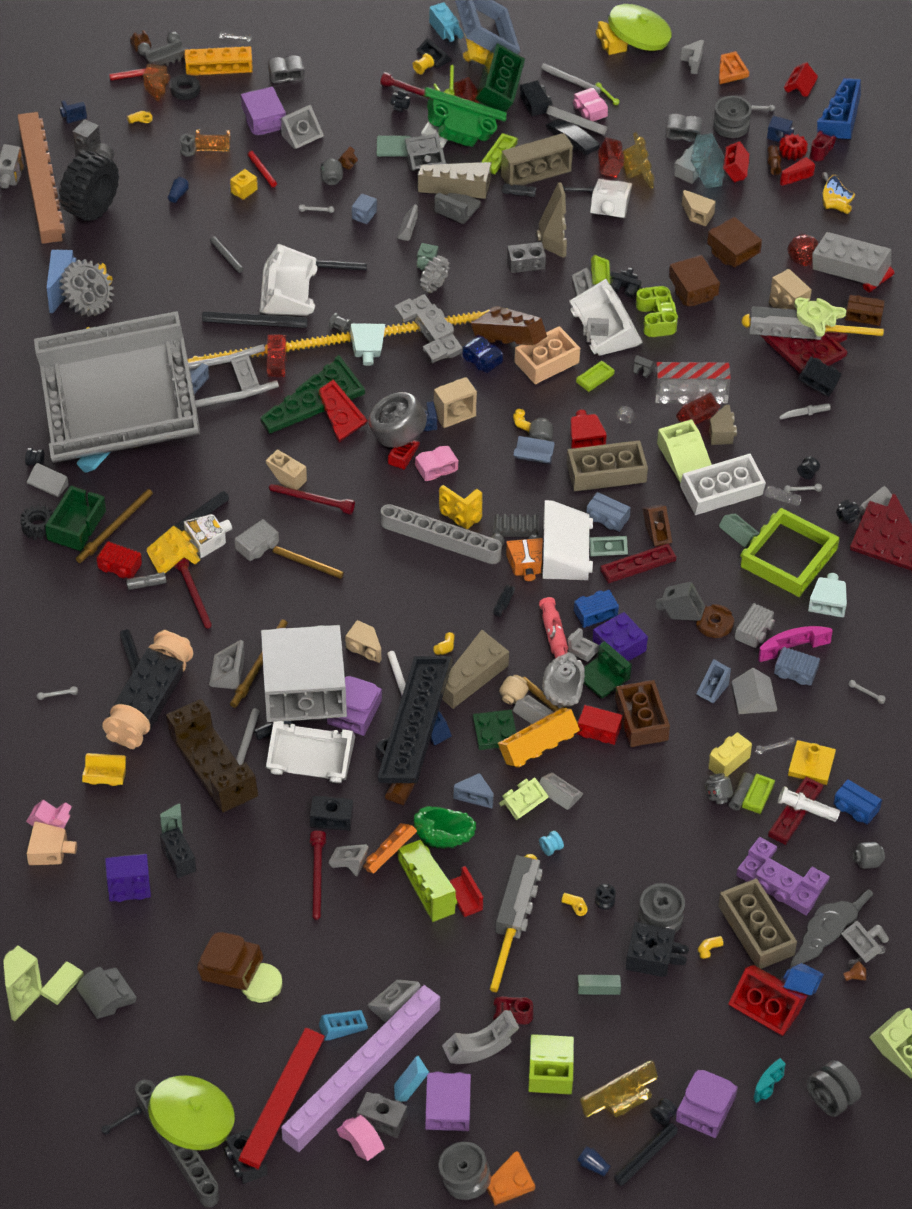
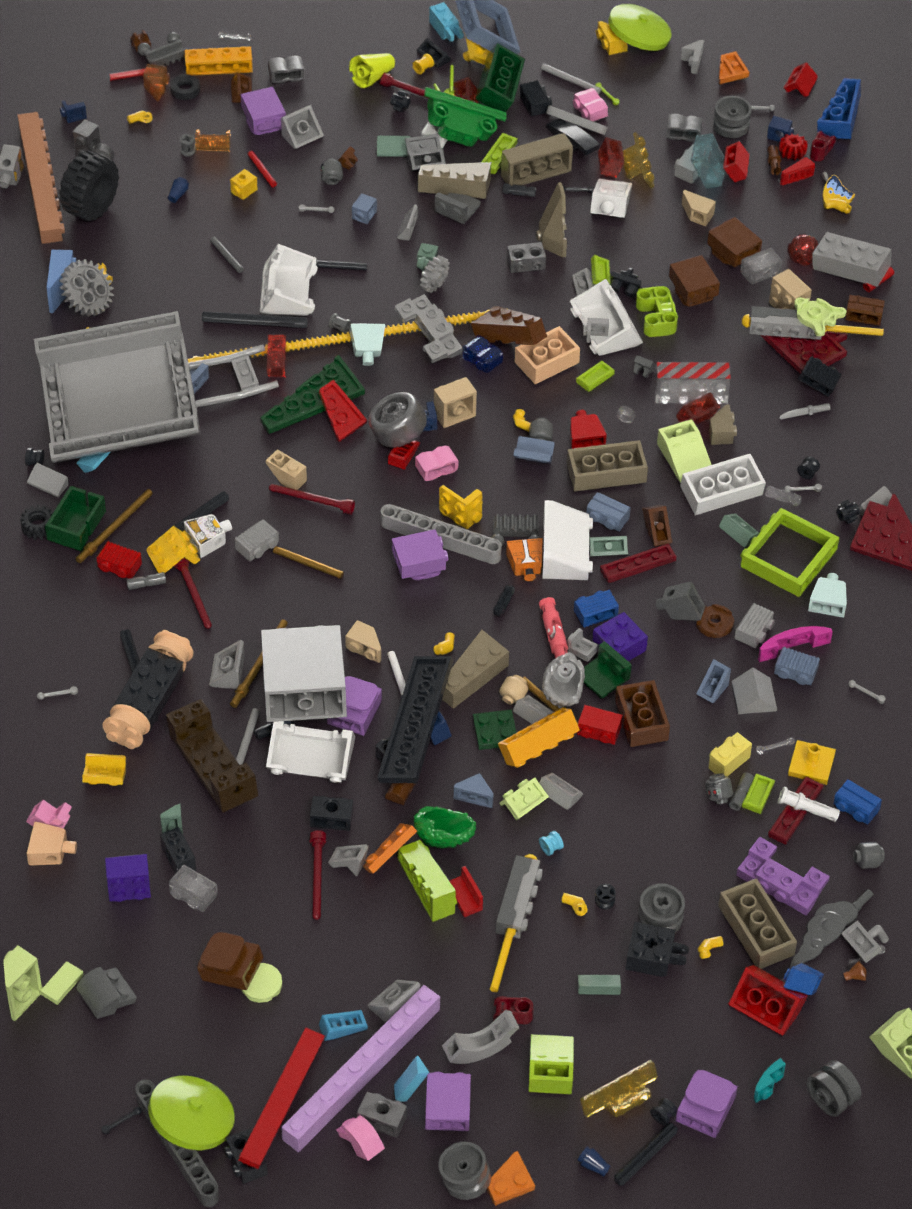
(193, 888): none -> clear brick
(239, 85): none -> reddish brown slope
(370, 68): none -> neon yellow cone
(419, 555): none -> medium lavender brick
(761, 266): none -> clear brick

